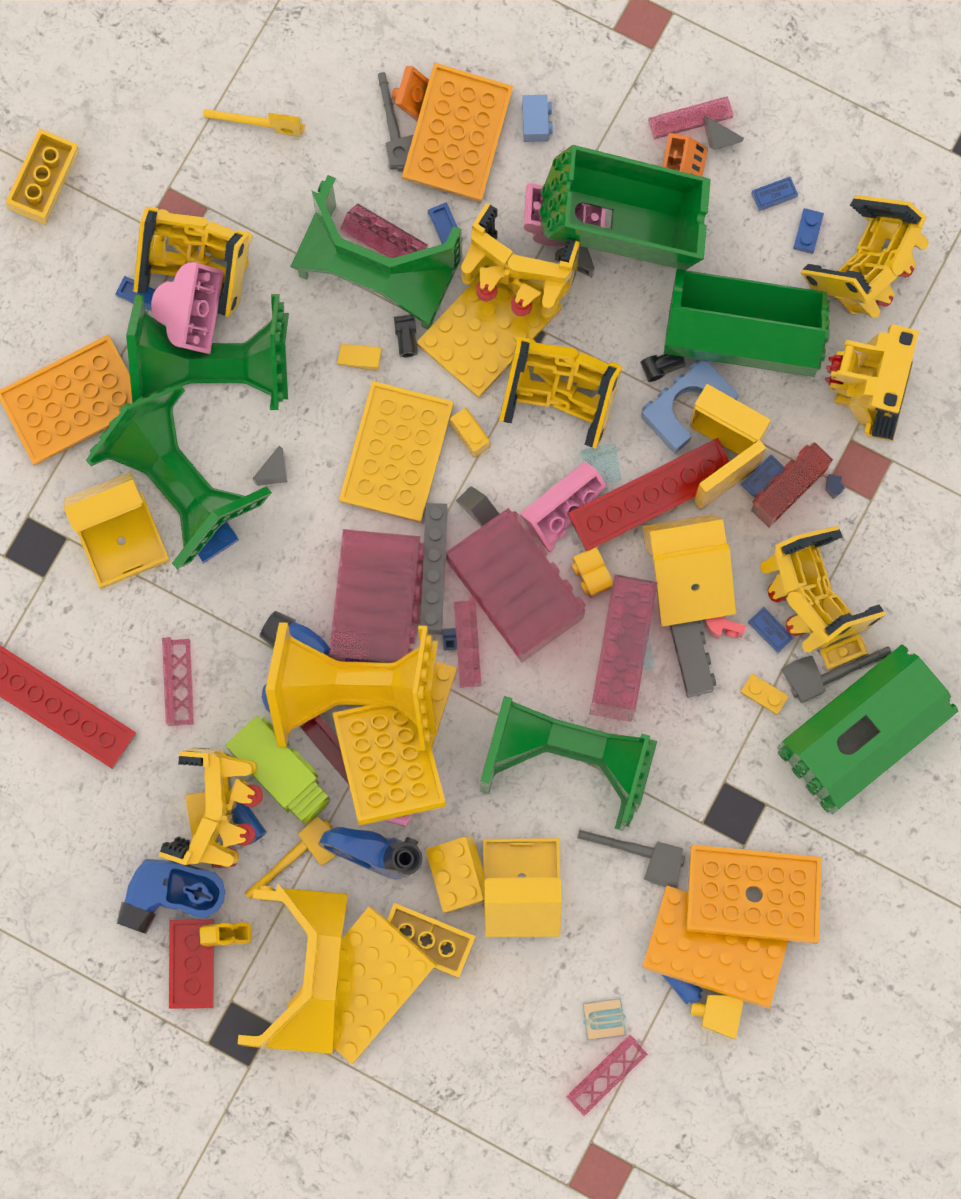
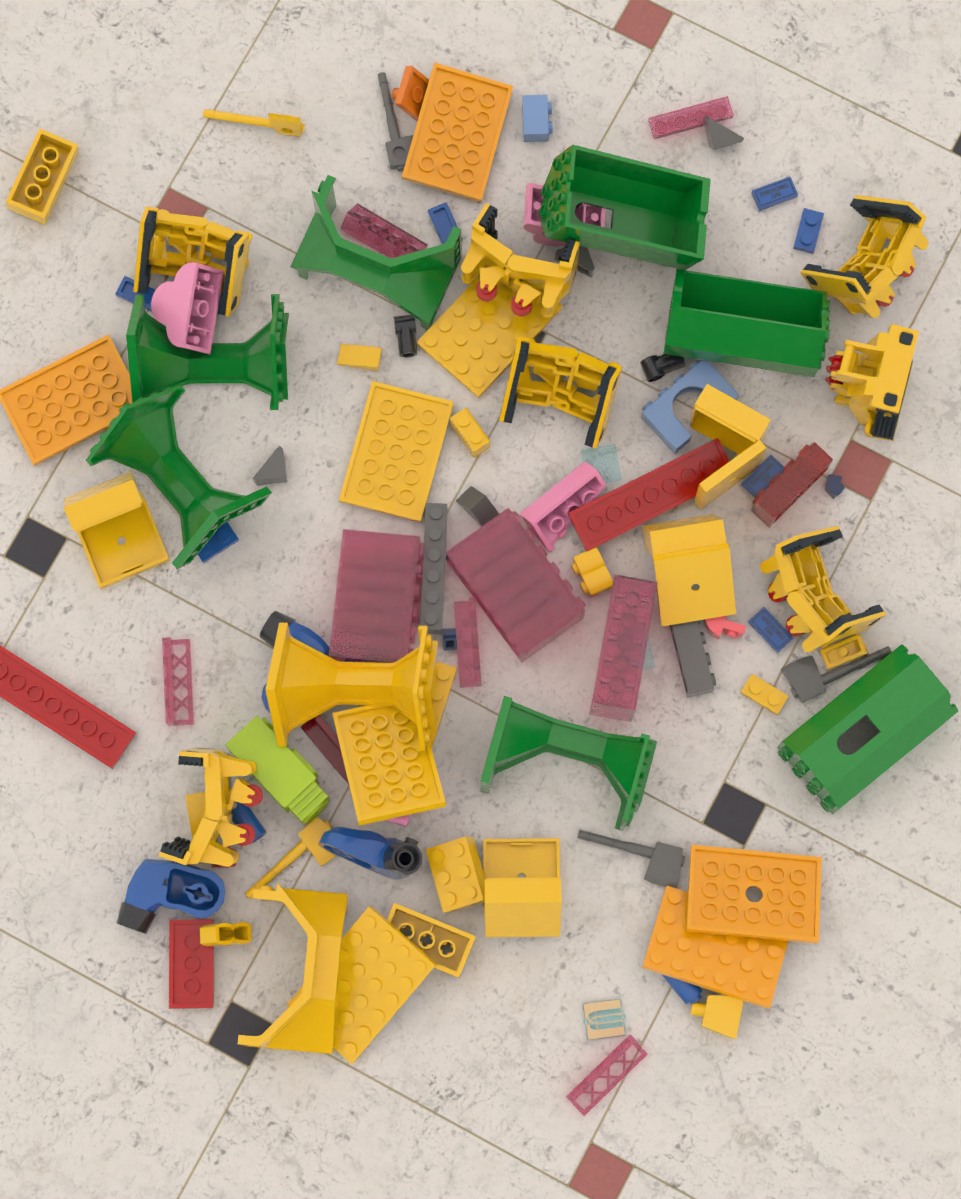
(685, 155): orange slope -> none

